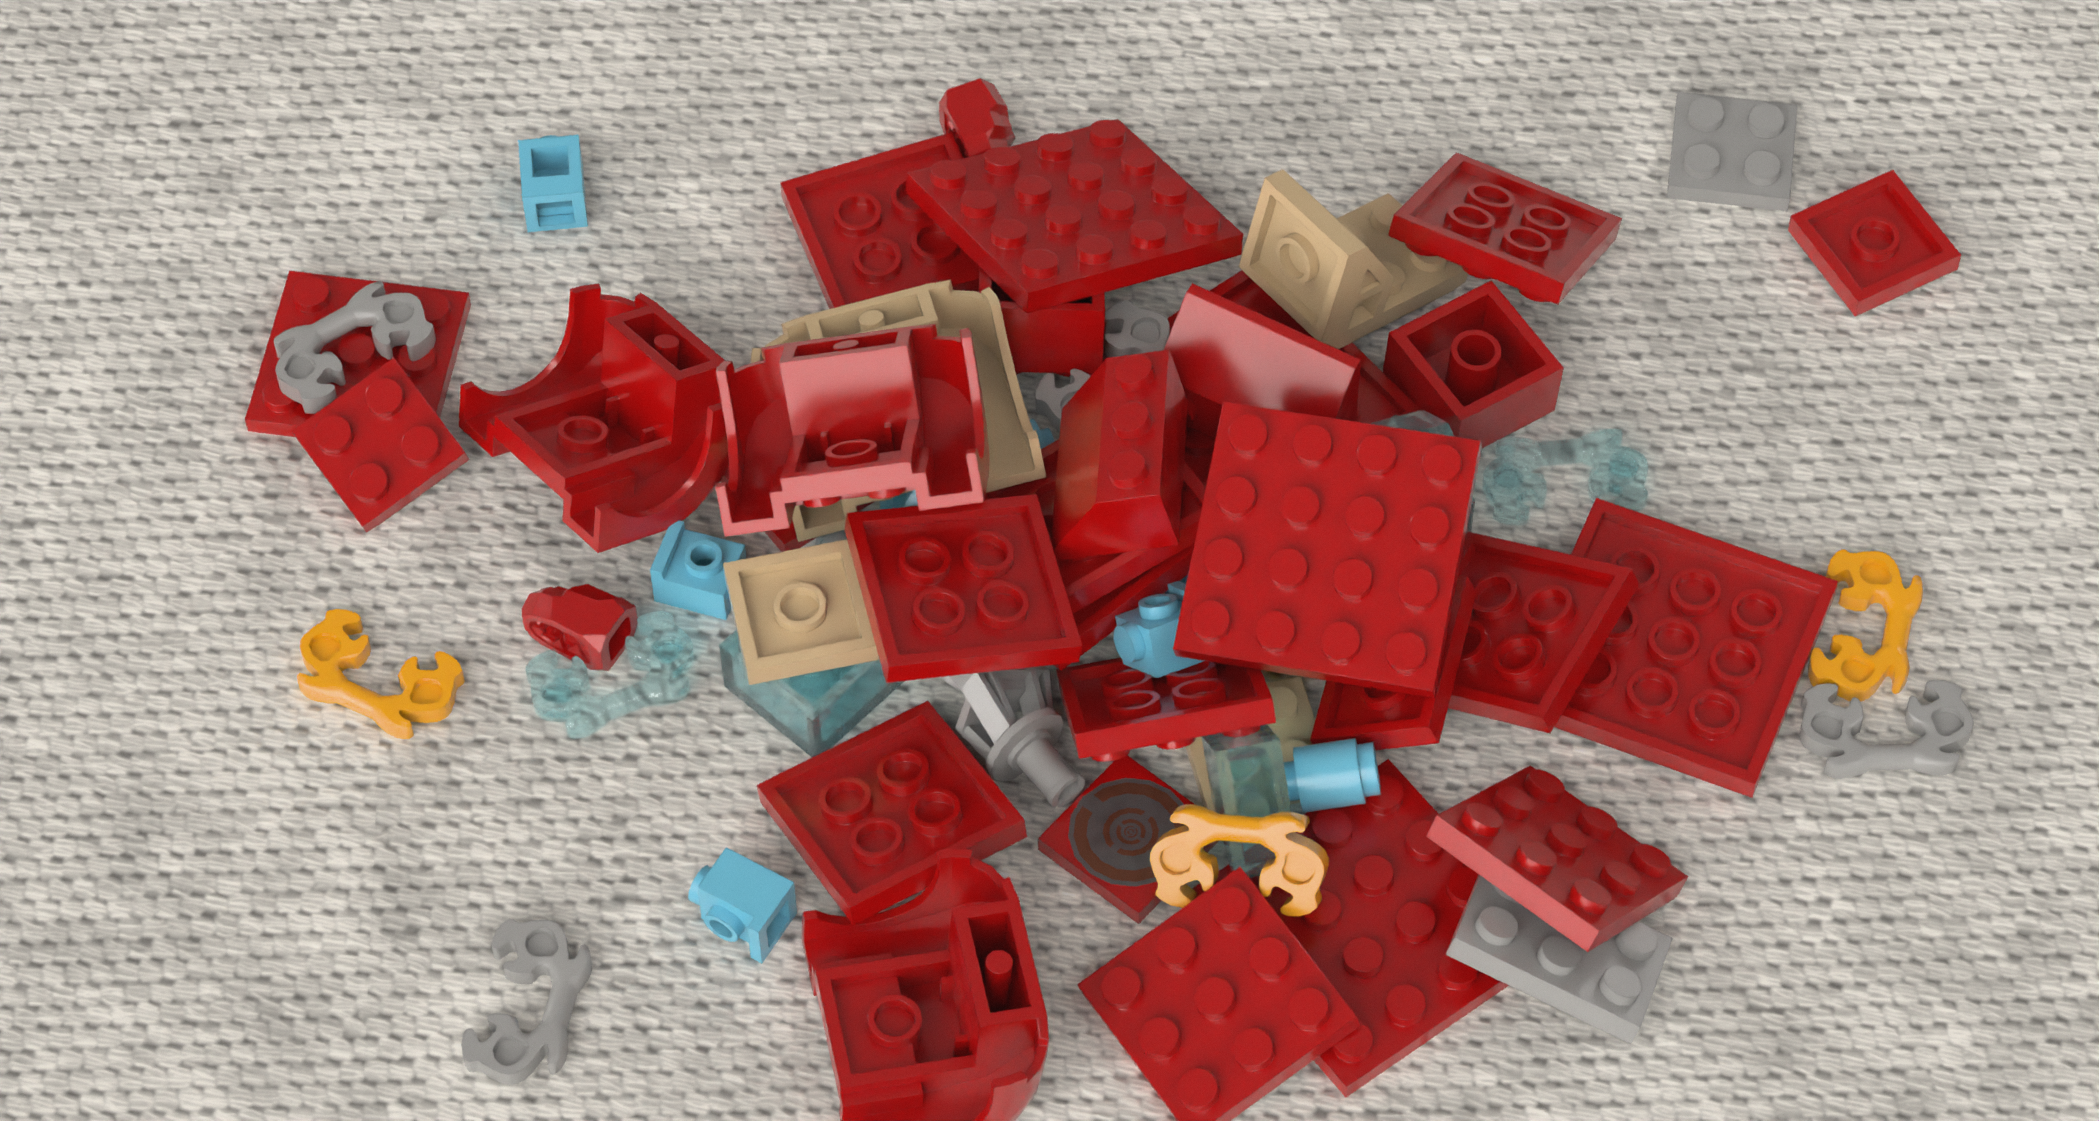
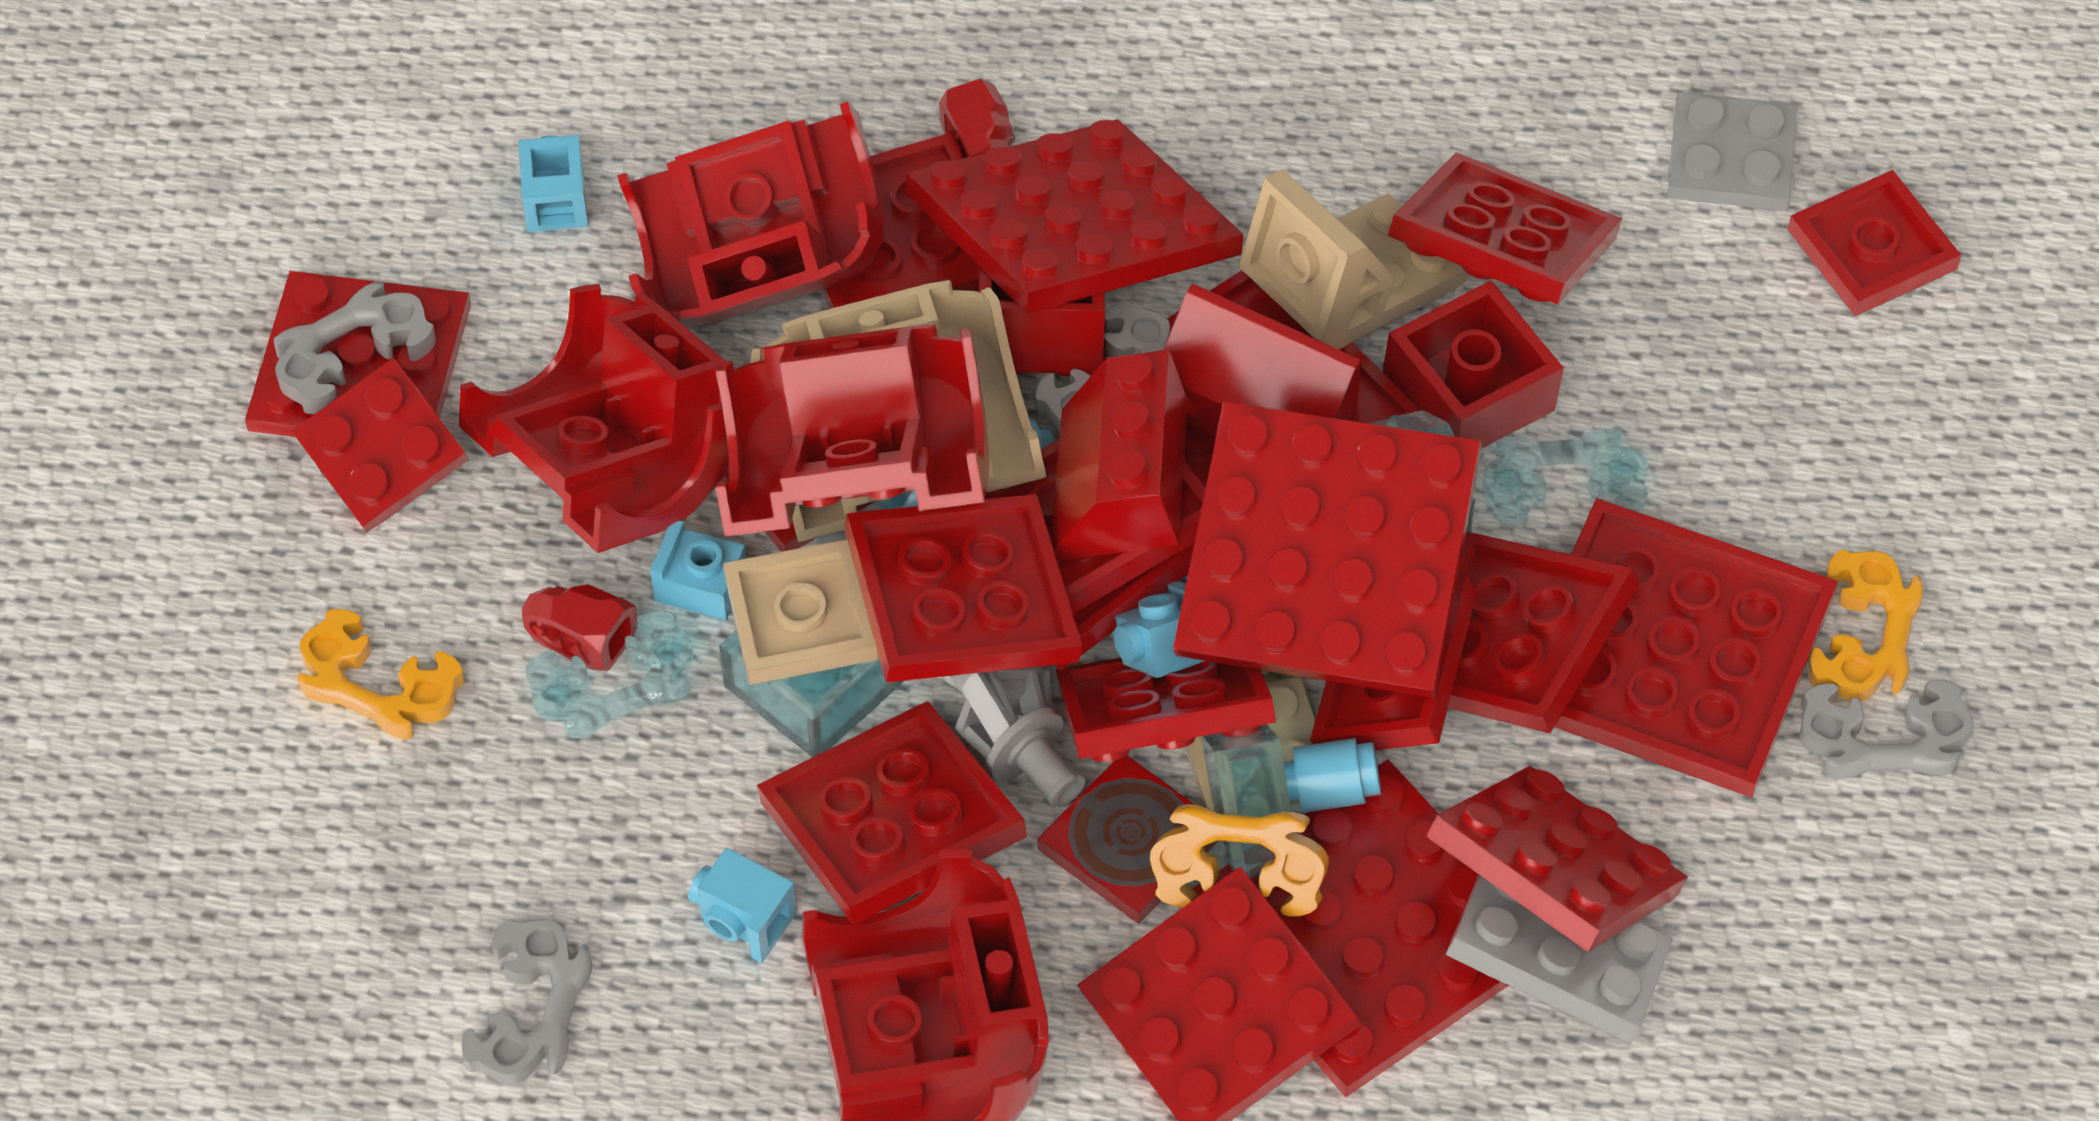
(757, 219): none -> red piece

